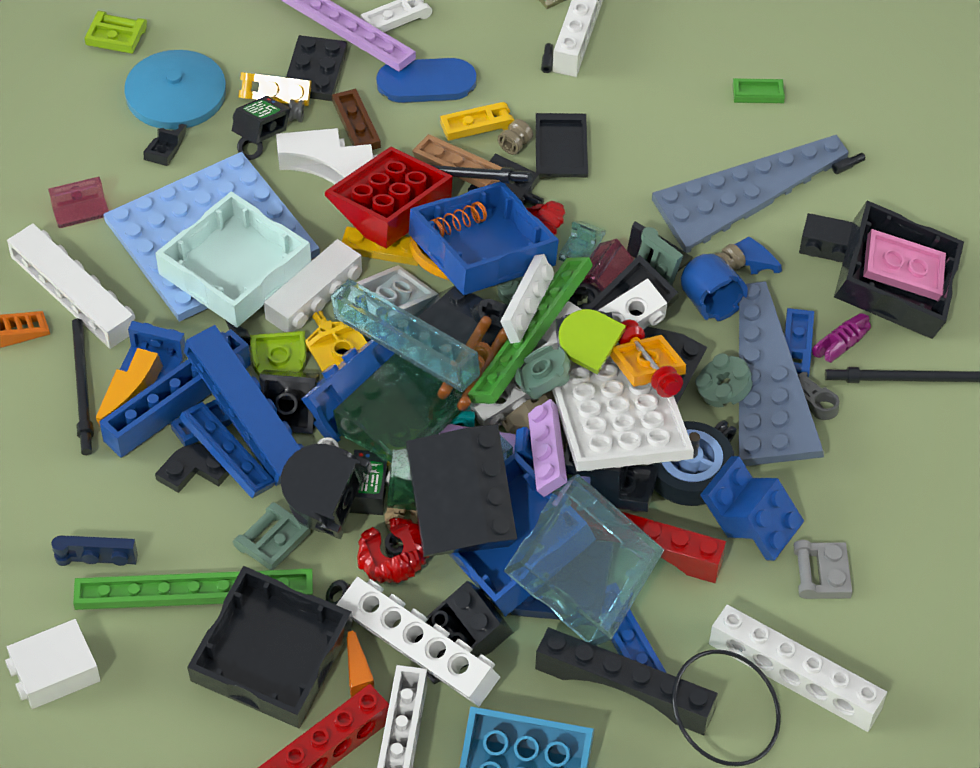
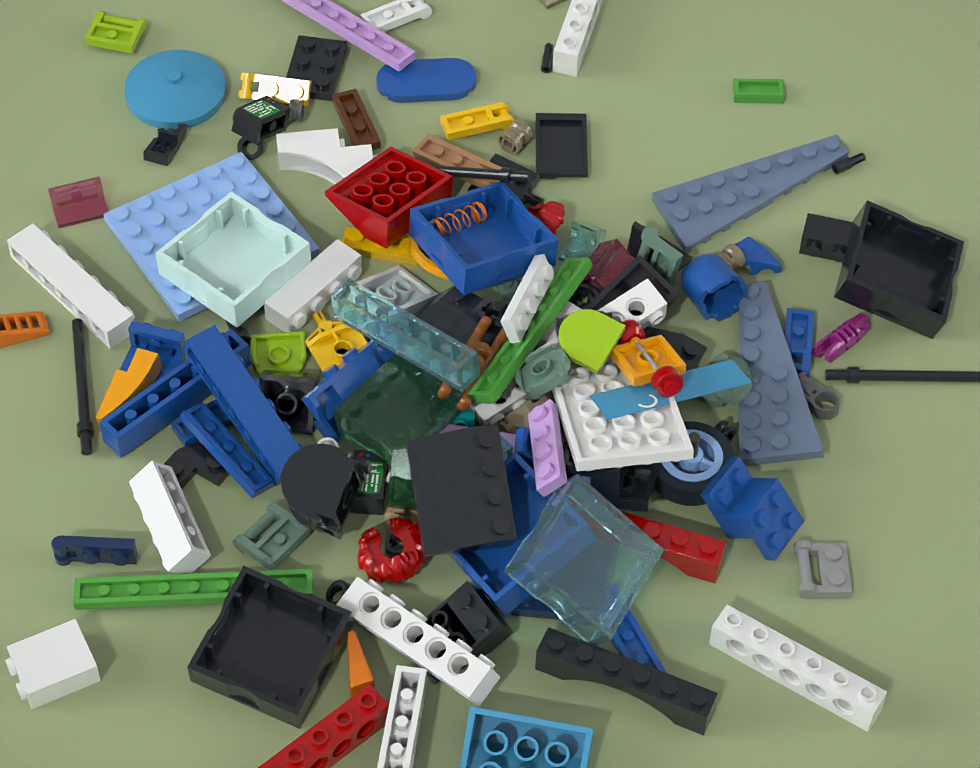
(169, 519): none -> white brick
(686, 735): black piece -> none
(696, 383): none -> dark azure sticker
(904, 264): bright pink plate -> none

